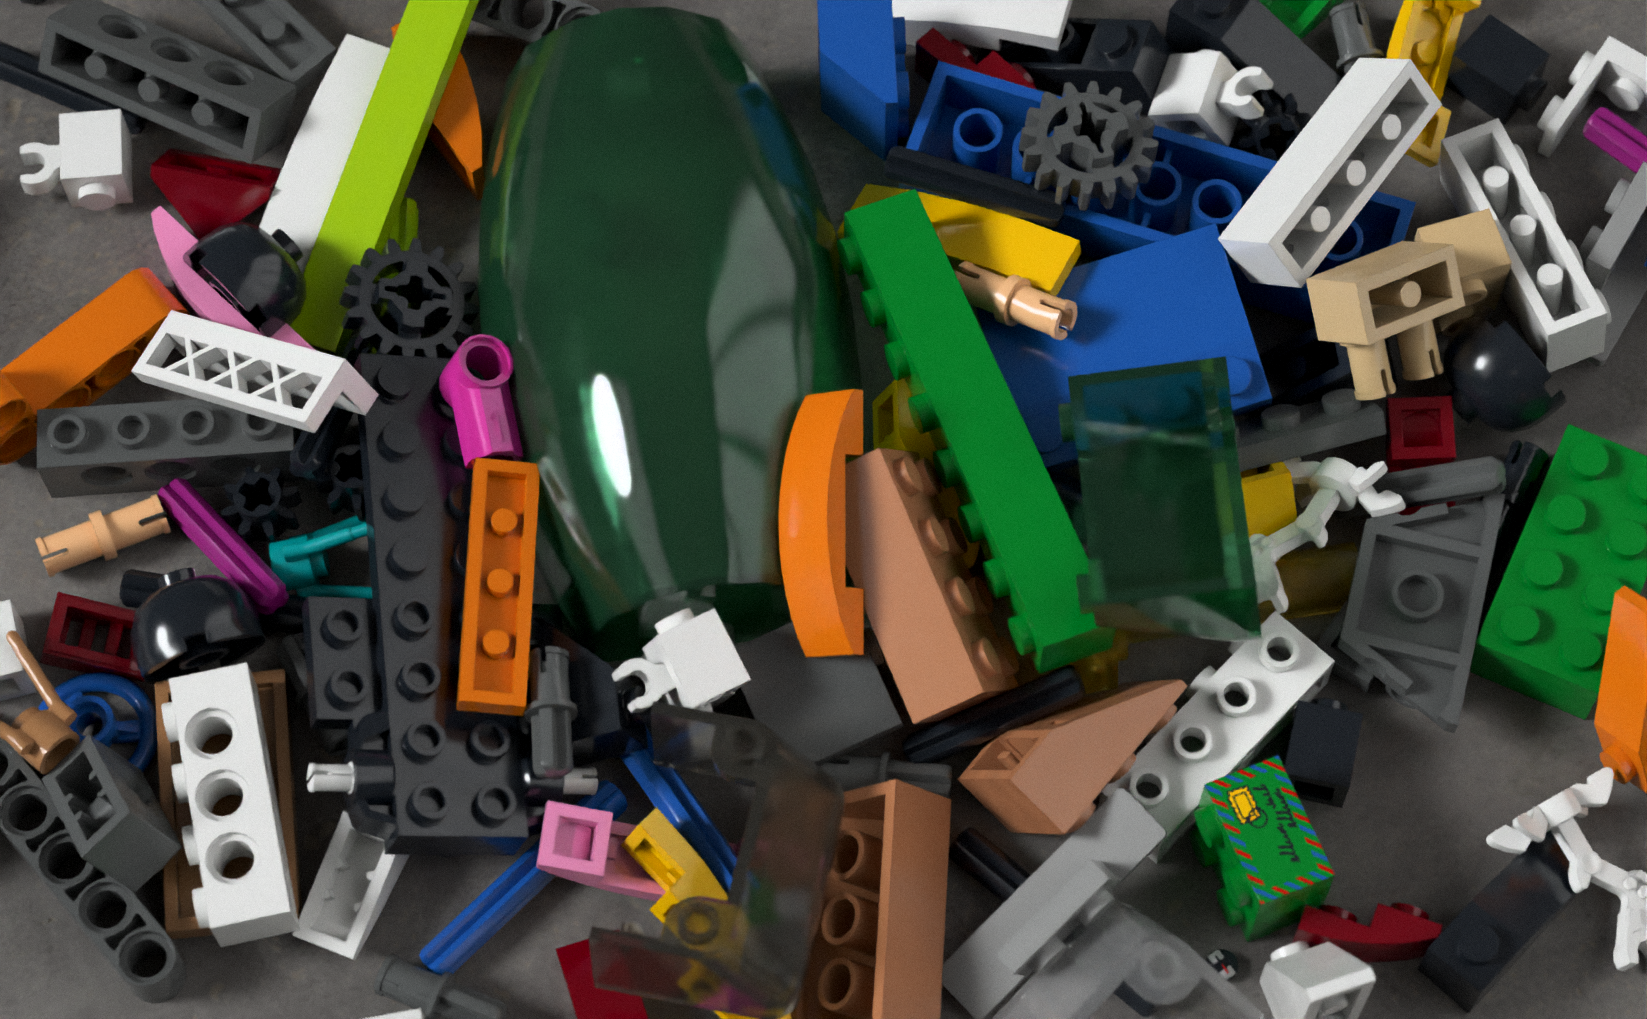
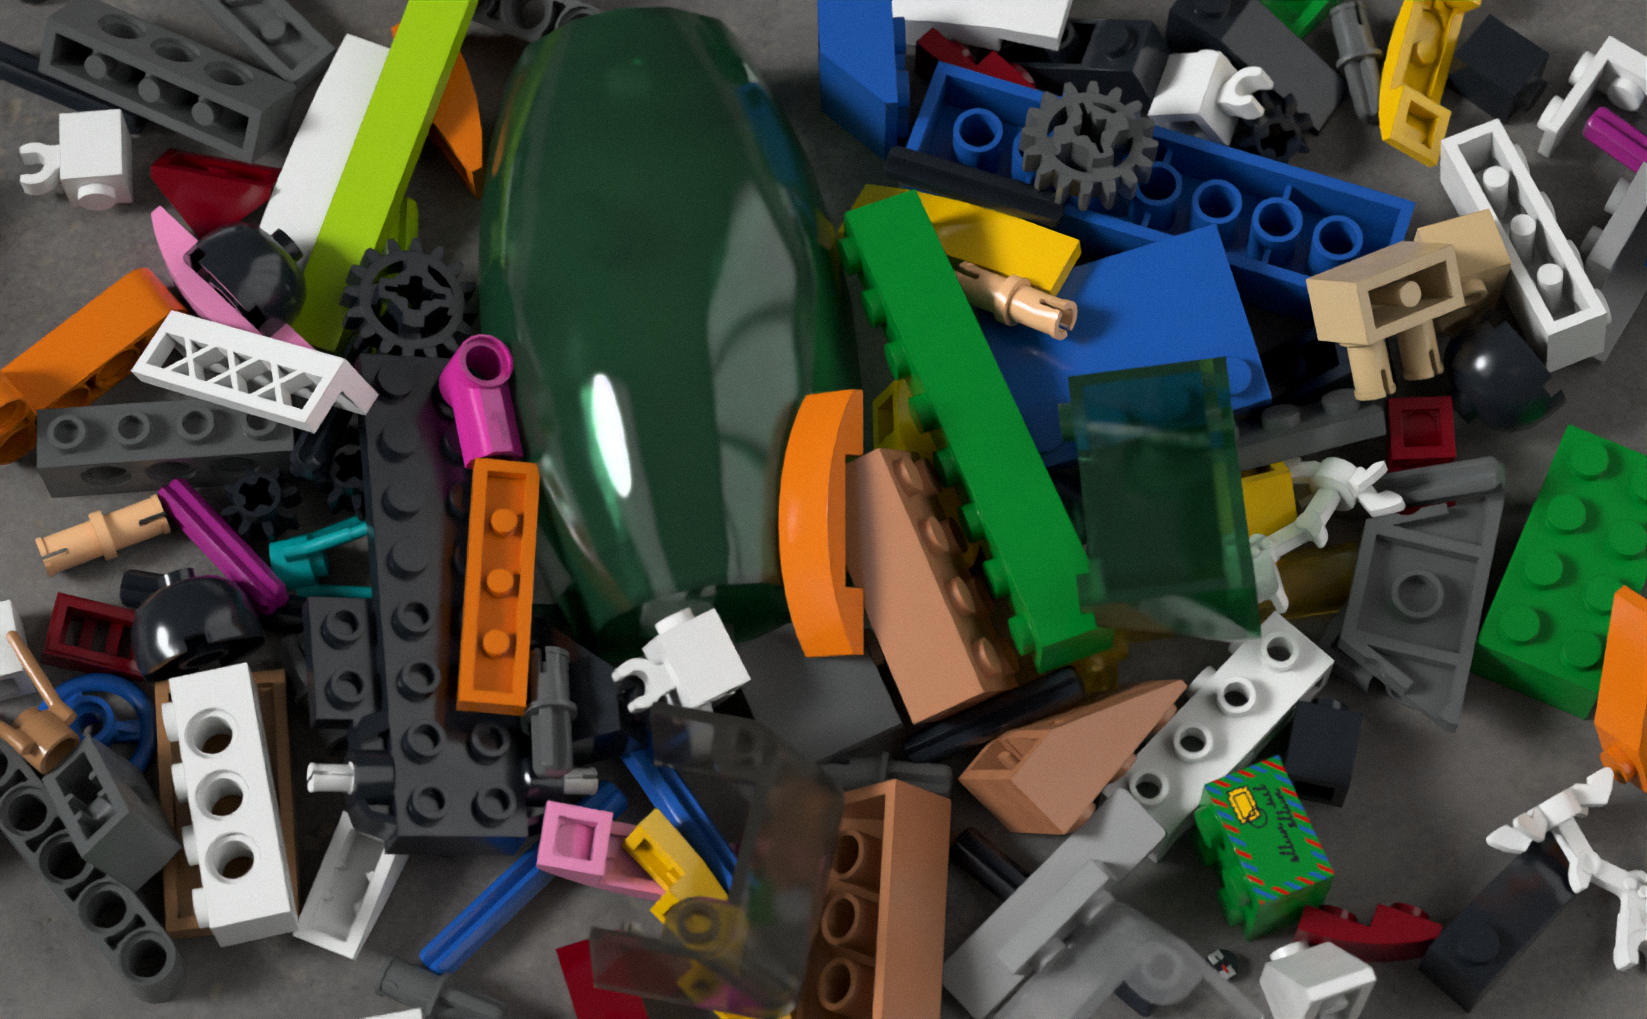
(1330, 171): white brick -> none
(1521, 476): black pin -> none

